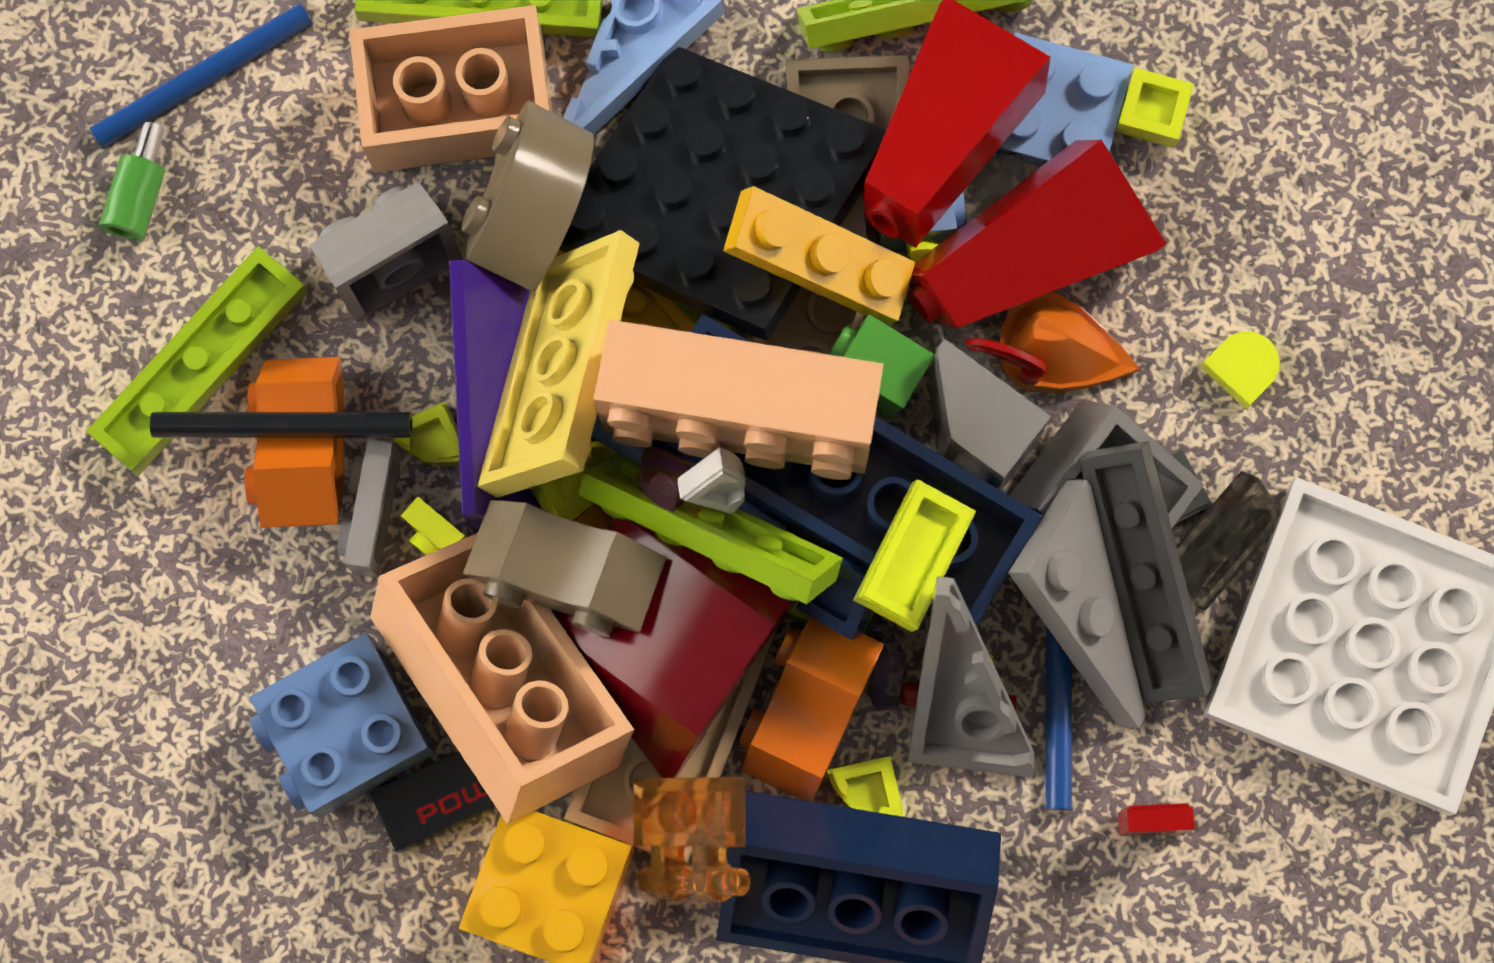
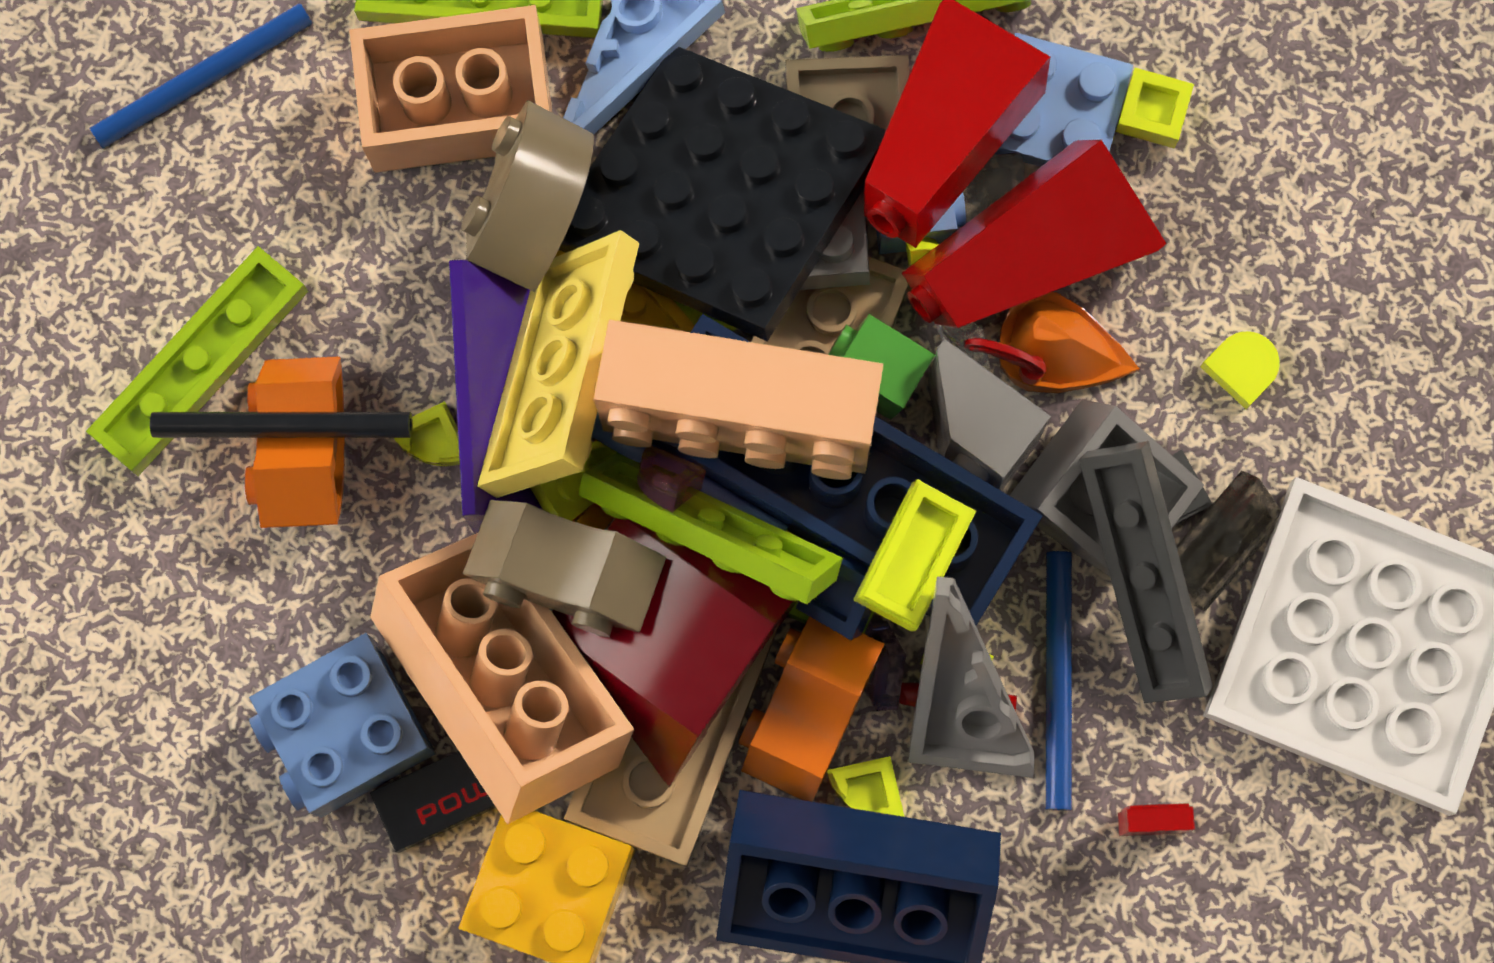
(135, 187): bright green piece -> none
(374, 482): light grey plate -> none
(386, 249): light grey slope -> none
(431, 528): neon yellow plate -> none
(693, 814): clear orange plate -> none
(715, 482): white tile -> none
(818, 255): yellow plate -> none
(1073, 591): light grey wing -> none

